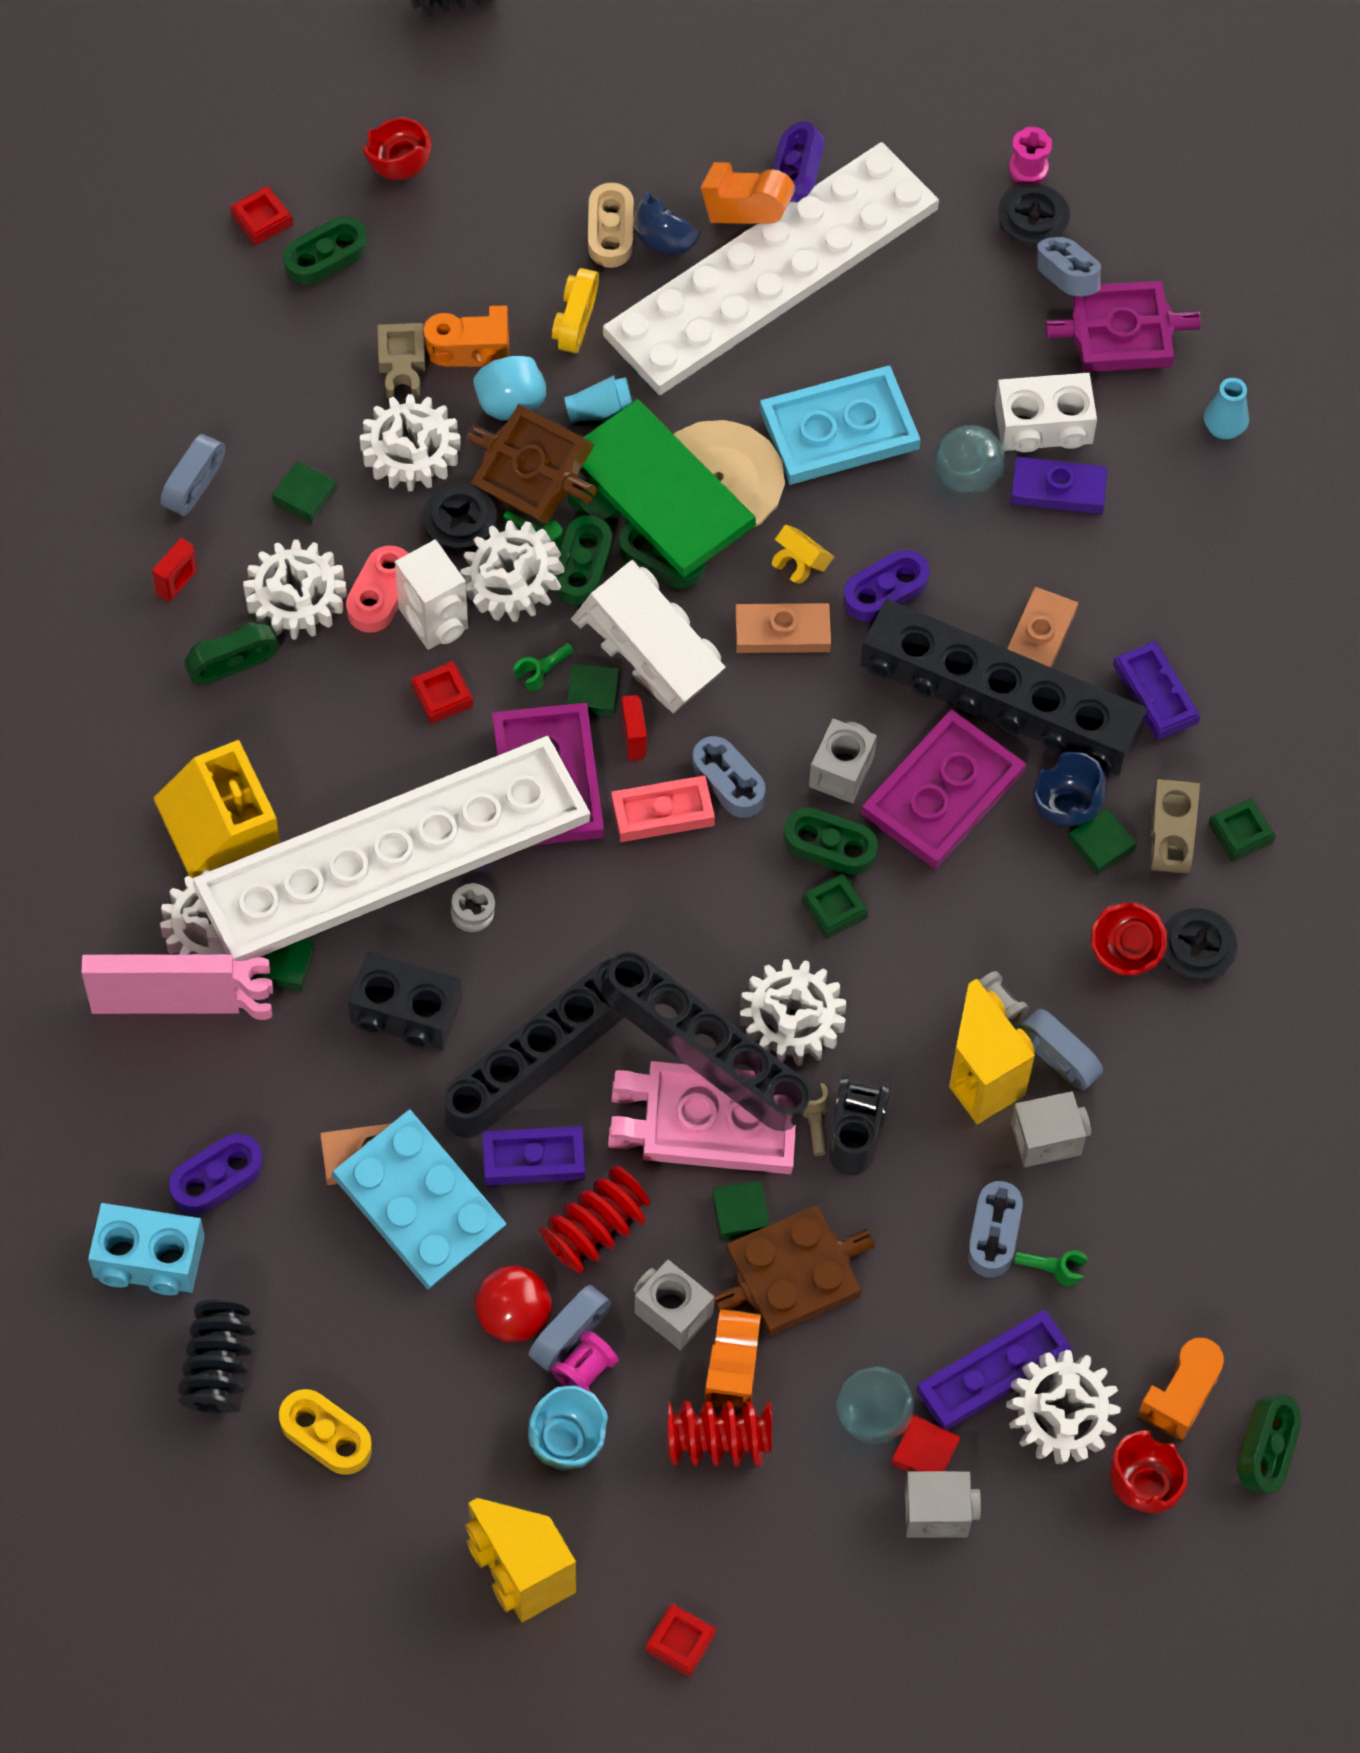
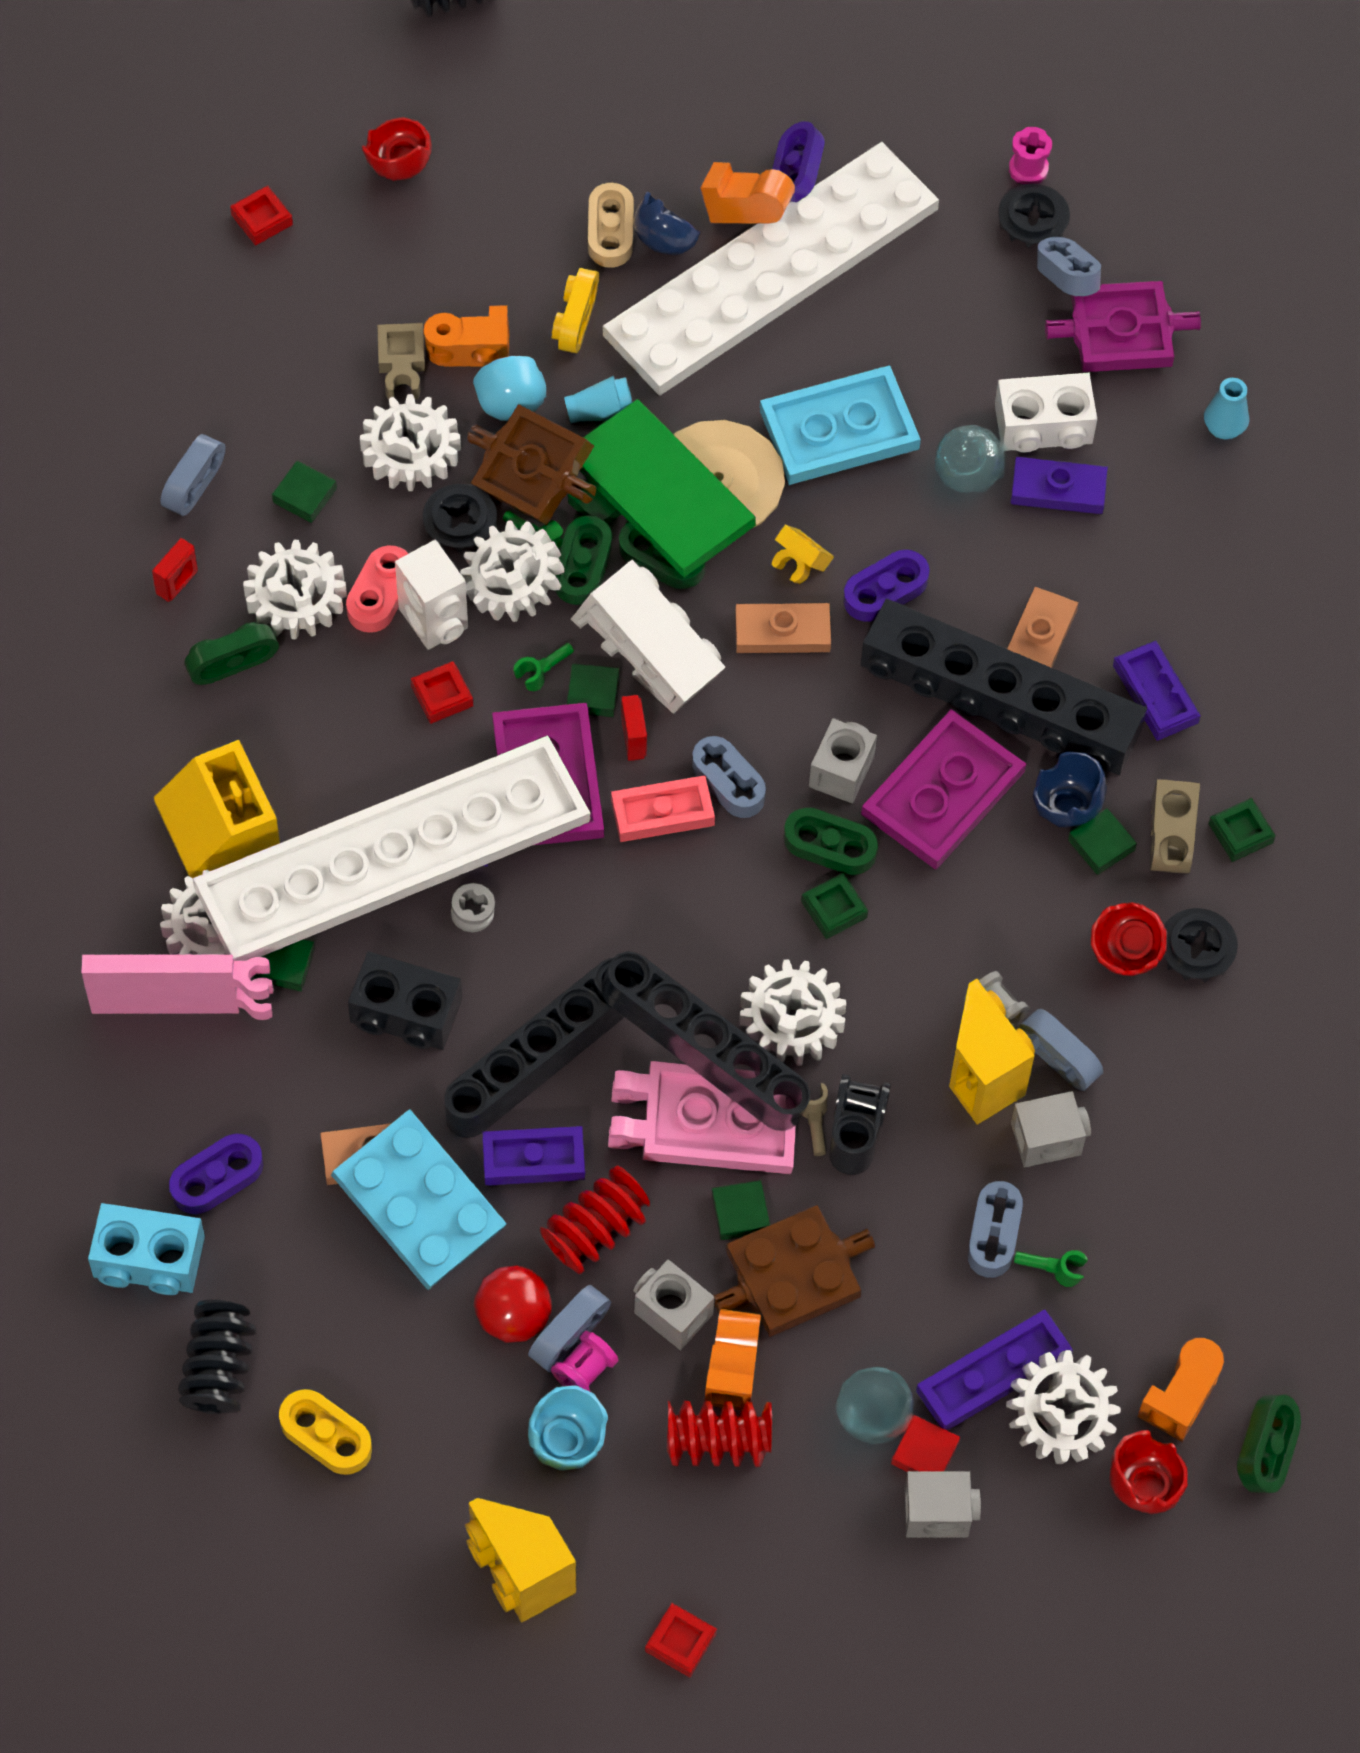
(322, 250): dark green plate -> none

